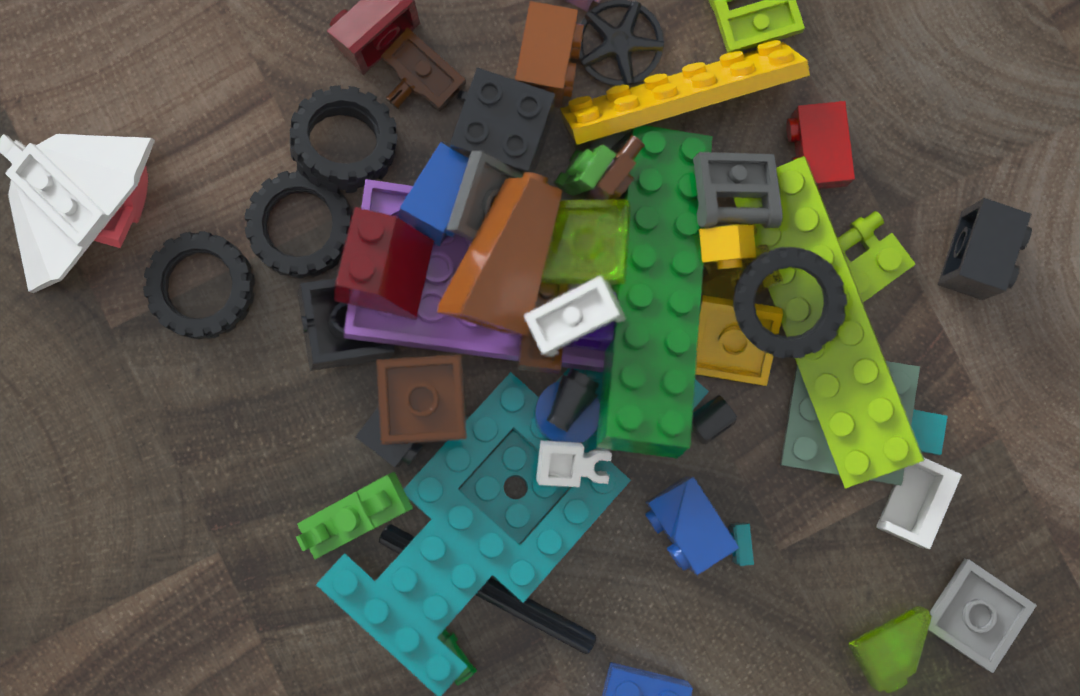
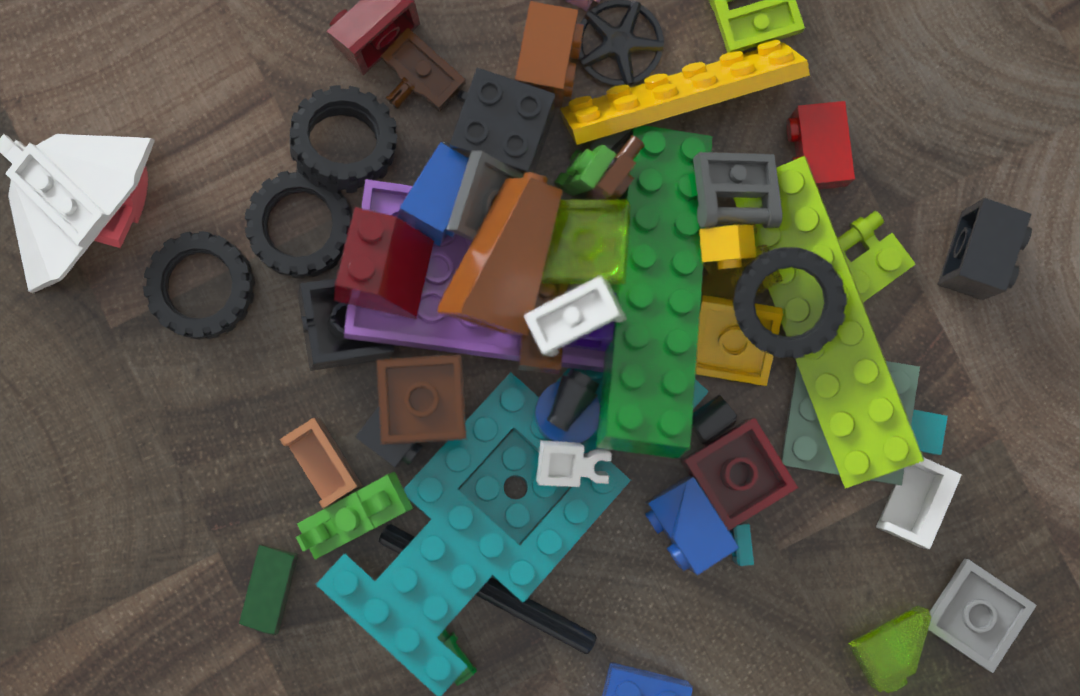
(268, 589): none -> dark green slope
(322, 461): none -> nougat panel
(740, 473): none -> brick

